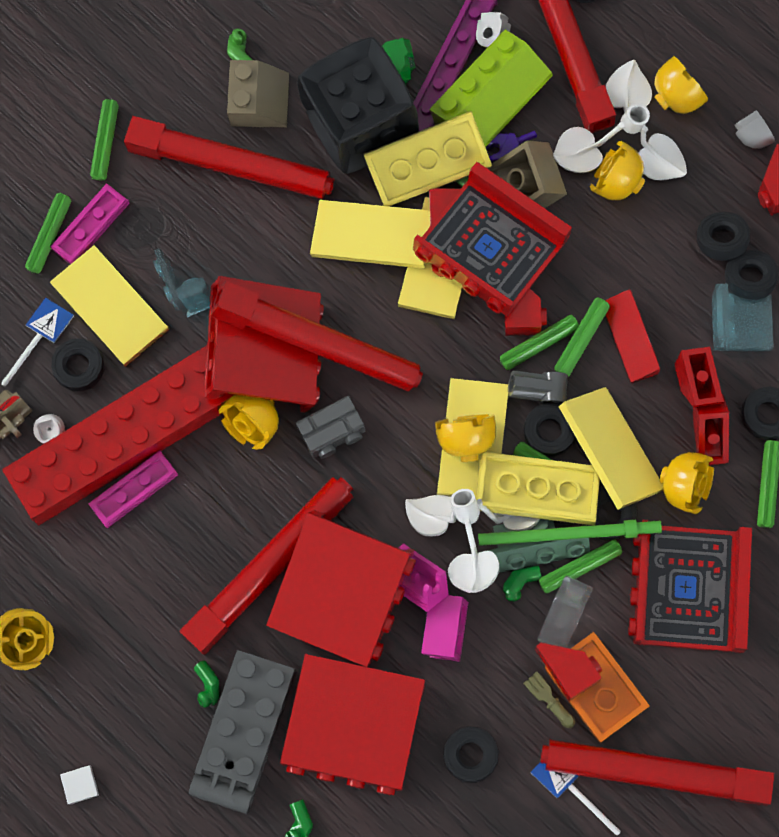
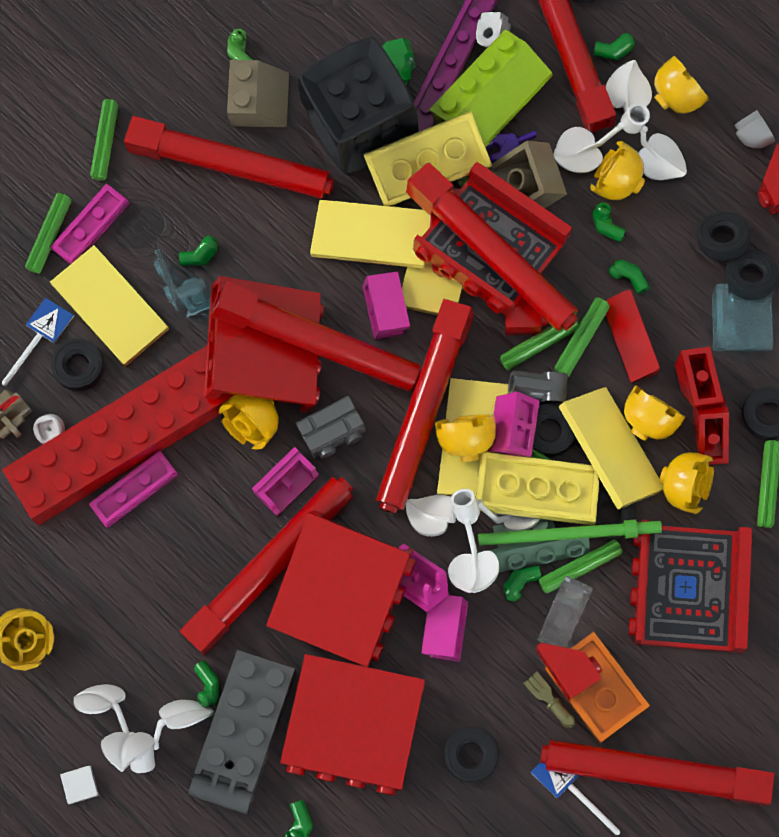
(136, 748): none -> white plant
(202, 254): none -> green arm
(285, 481): none -> dark pink hinge
(385, 305): none -> dark pink hinge
(437, 196): none -> red brick
(448, 336): none -> red brick
(515, 424): none -> dark pink hinge
(604, 224): none -> green arm
(617, 49): none -> green arm
(632, 272): none -> green arm
(651, 415): none -> yellow cylinder

